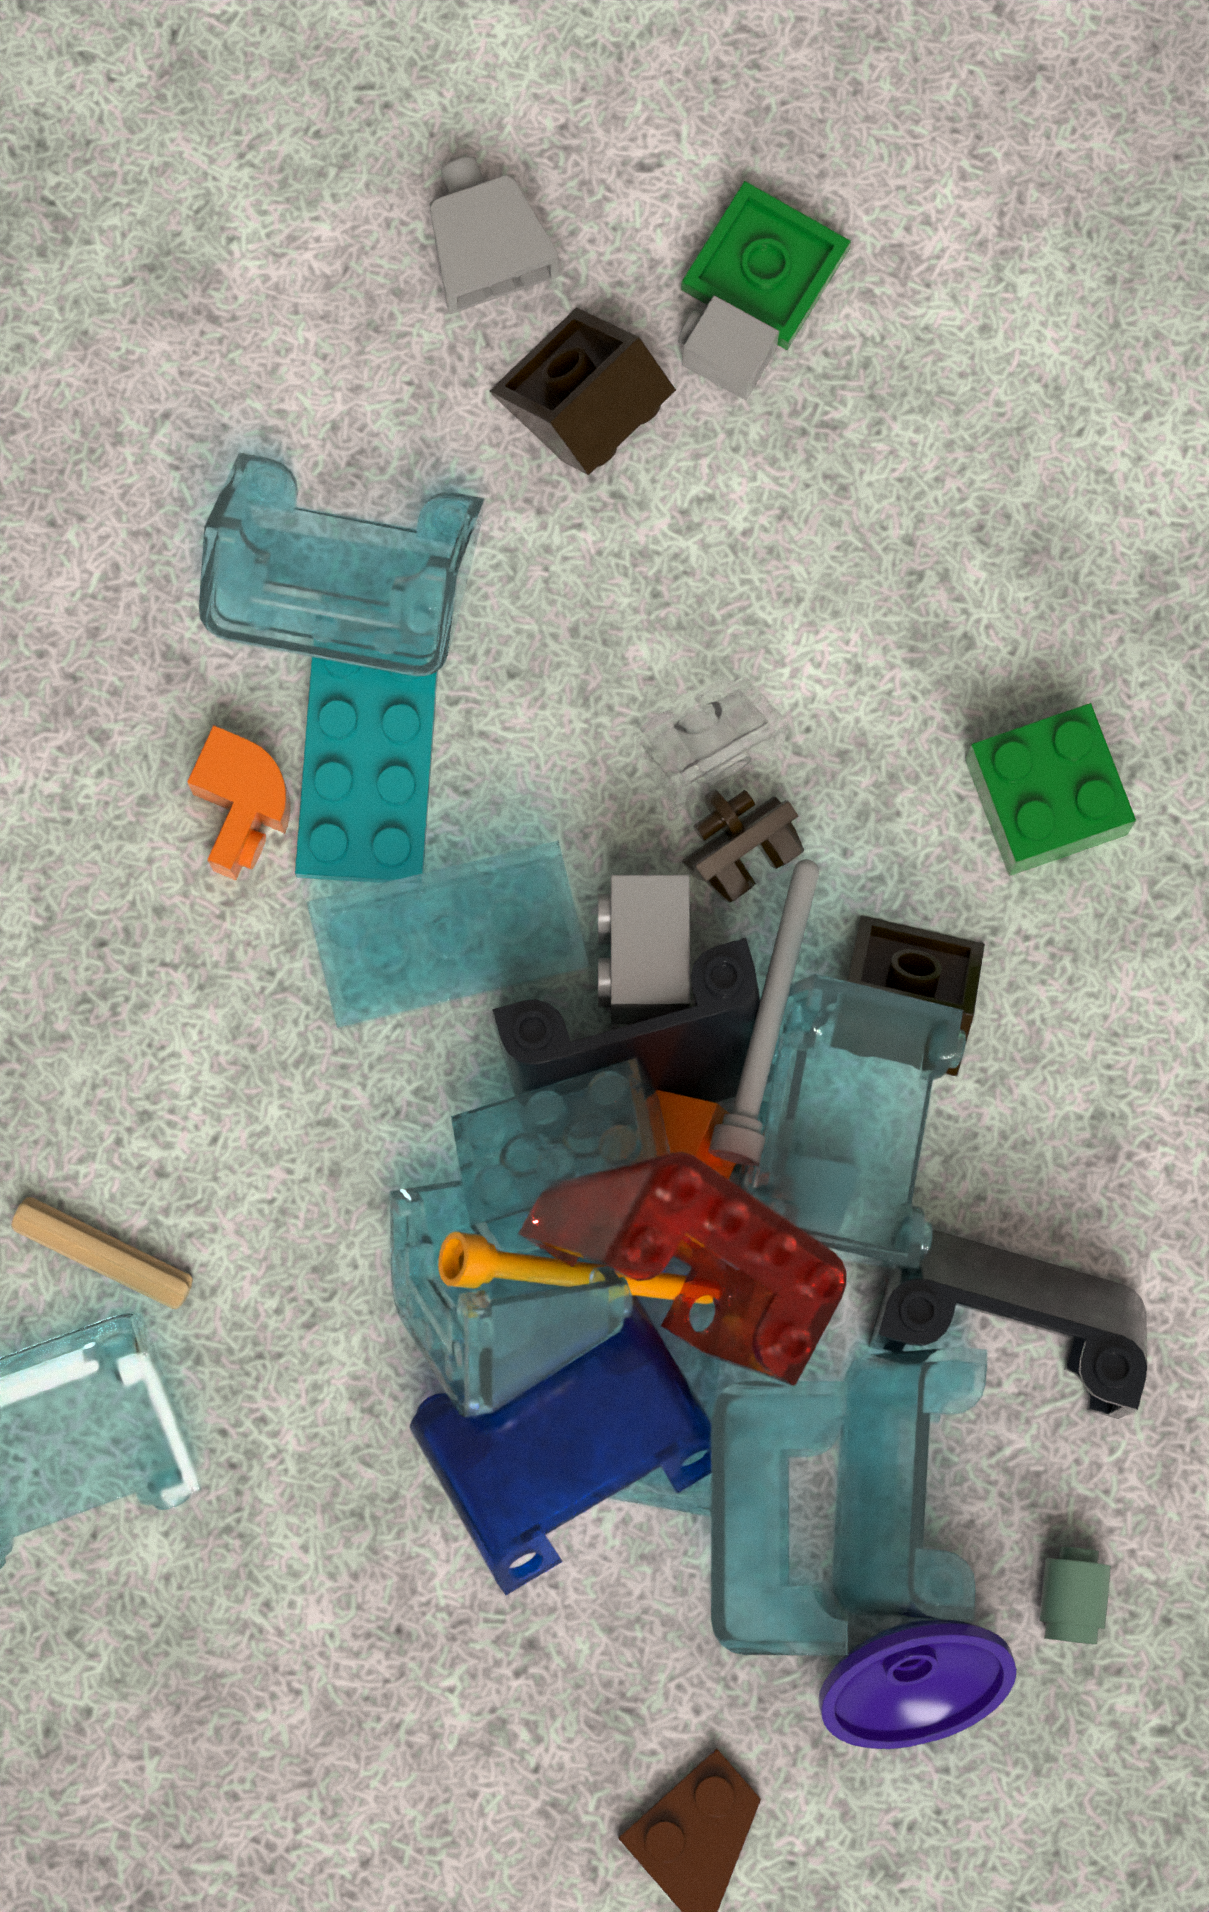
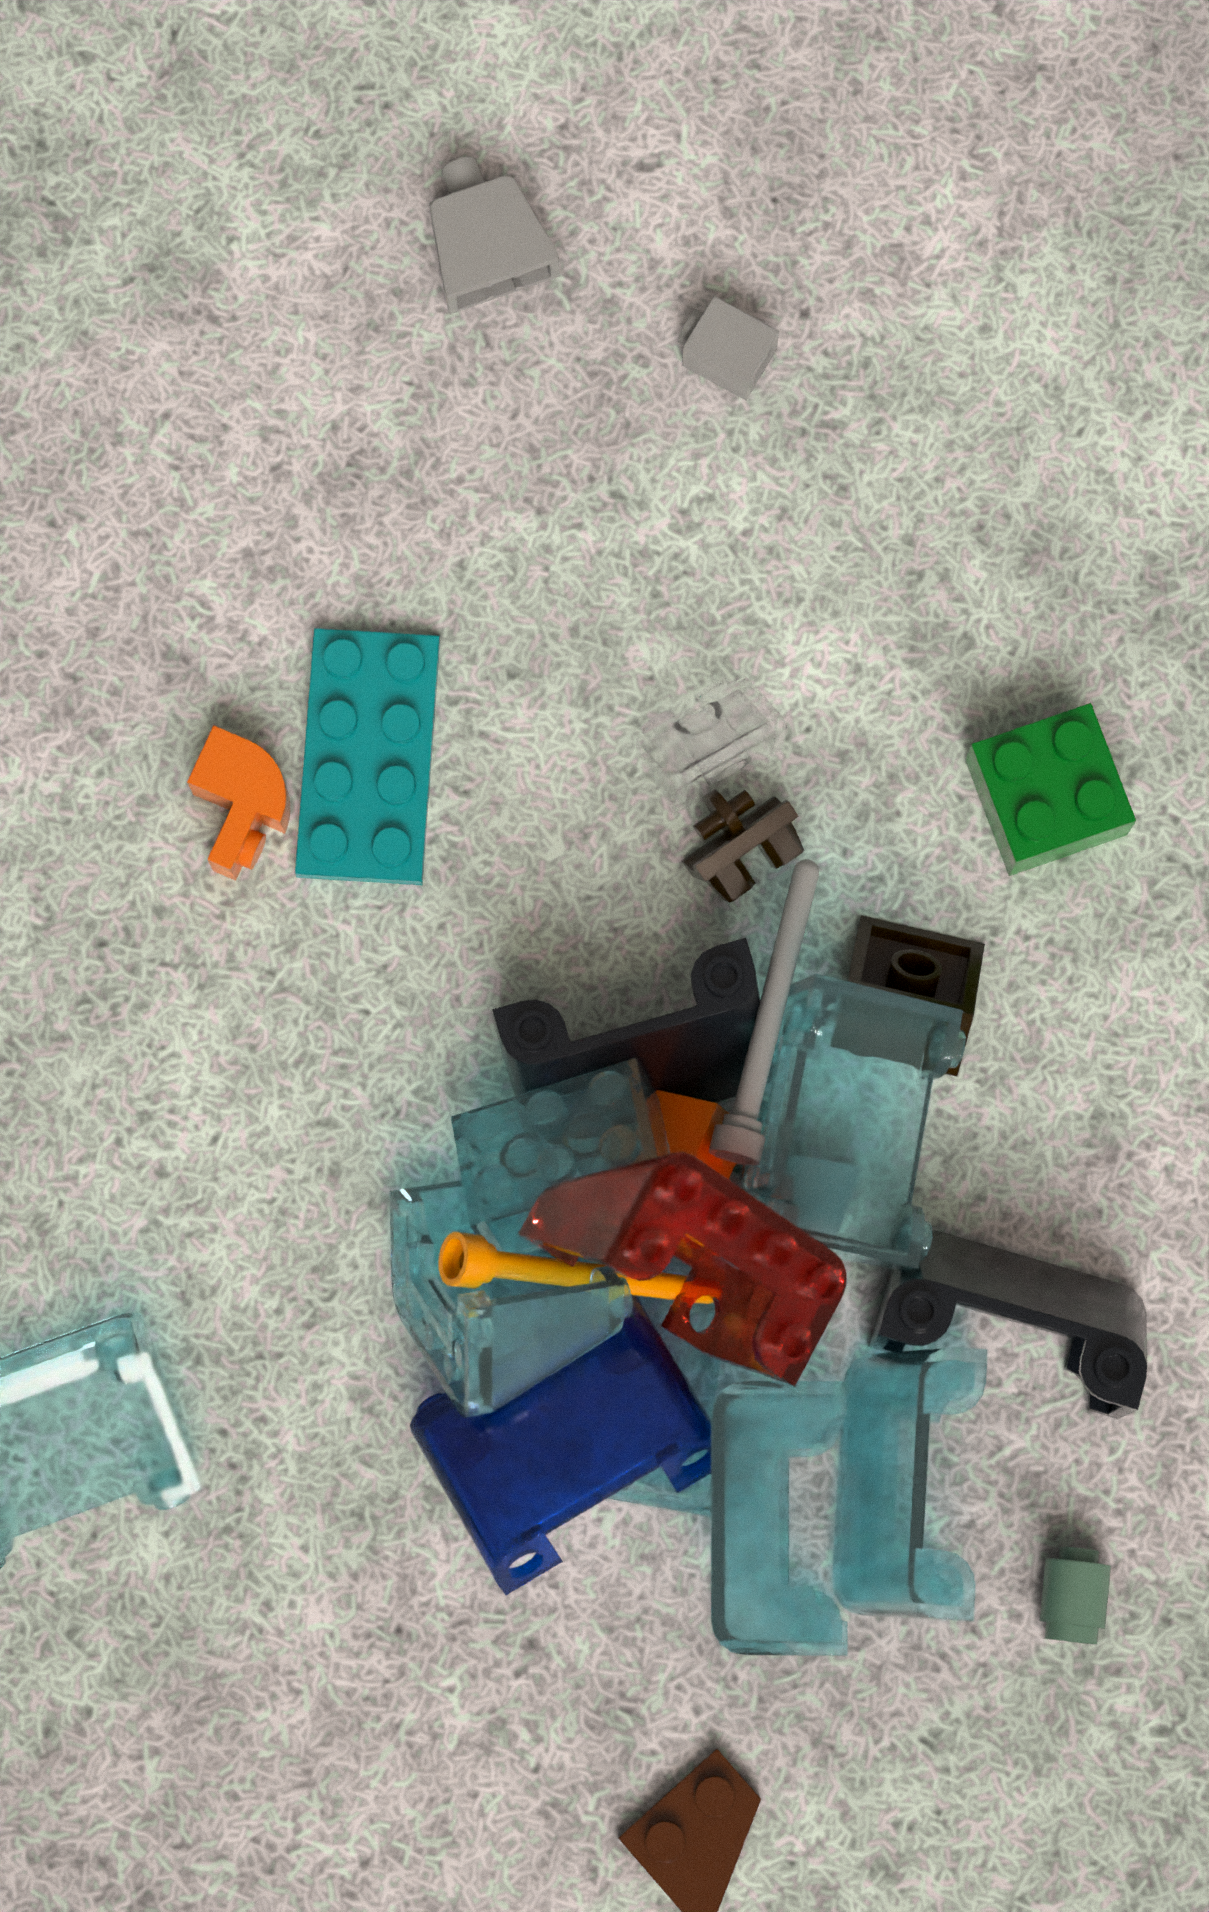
(102, 1253): tan axle -> none
(334, 580): clear light blue windscreen -> none
(448, 935): clear light blue brick -> none
(585, 389): dark brown slope -> none
(650, 947): light grey brick -> none
(767, 262): green plate -> none
(916, 1684): dark purple dish -> none

